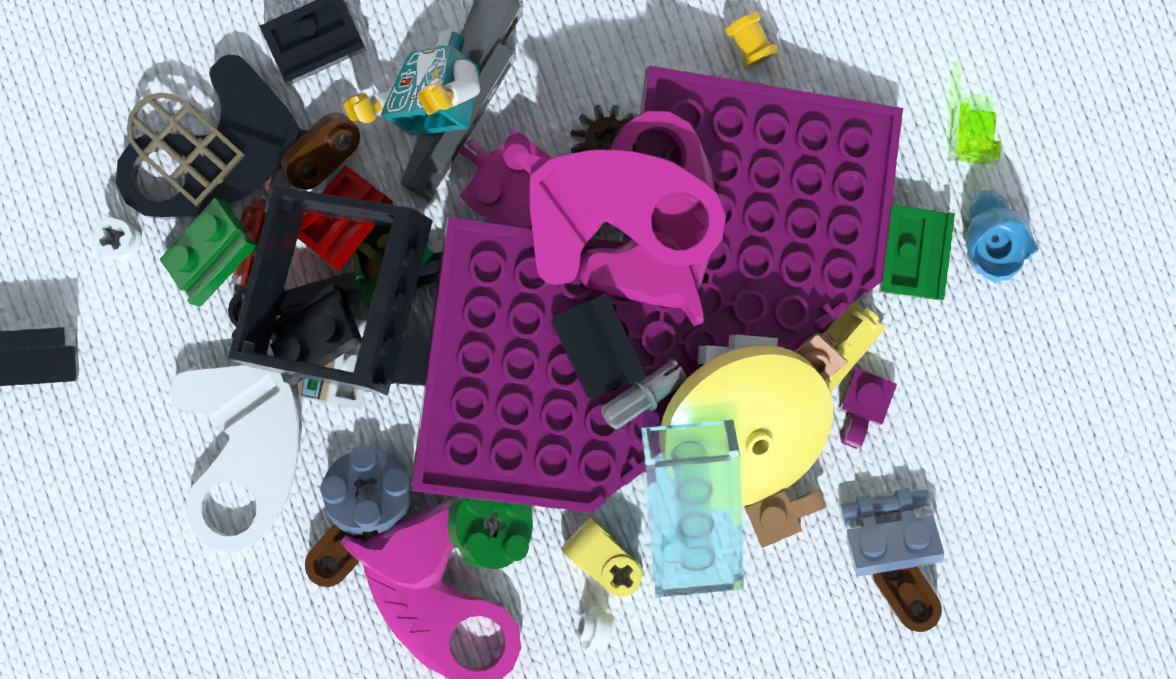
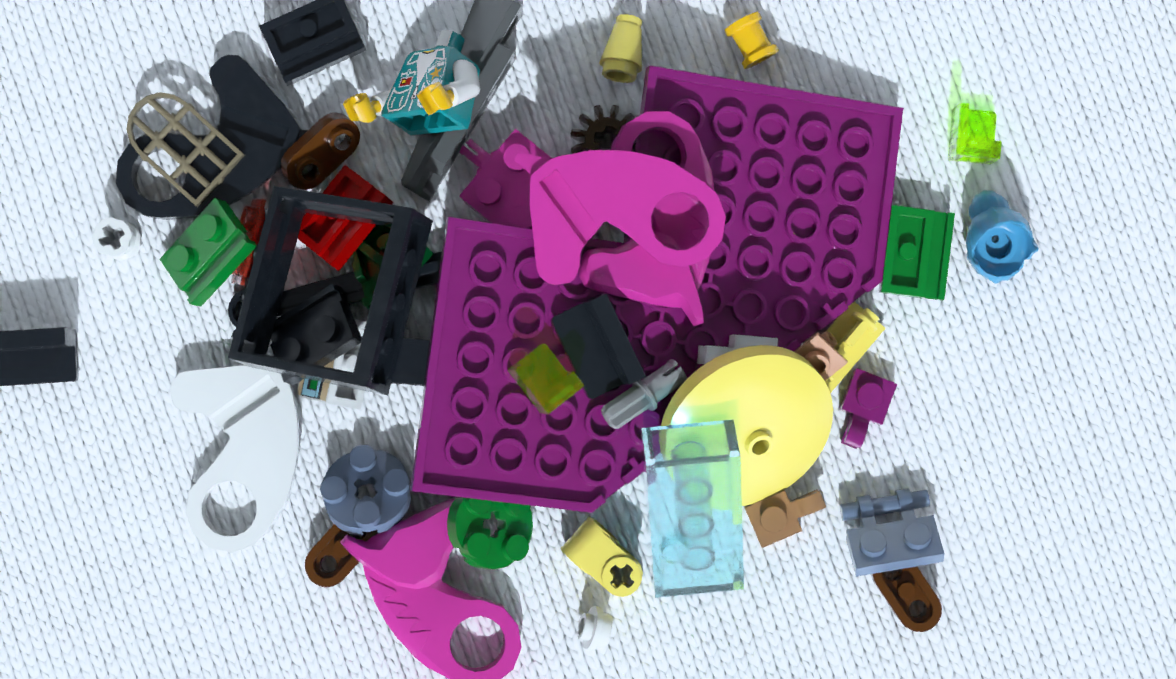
(545, 379): none -> clear neon green panel
(623, 50): none -> light yellow cone

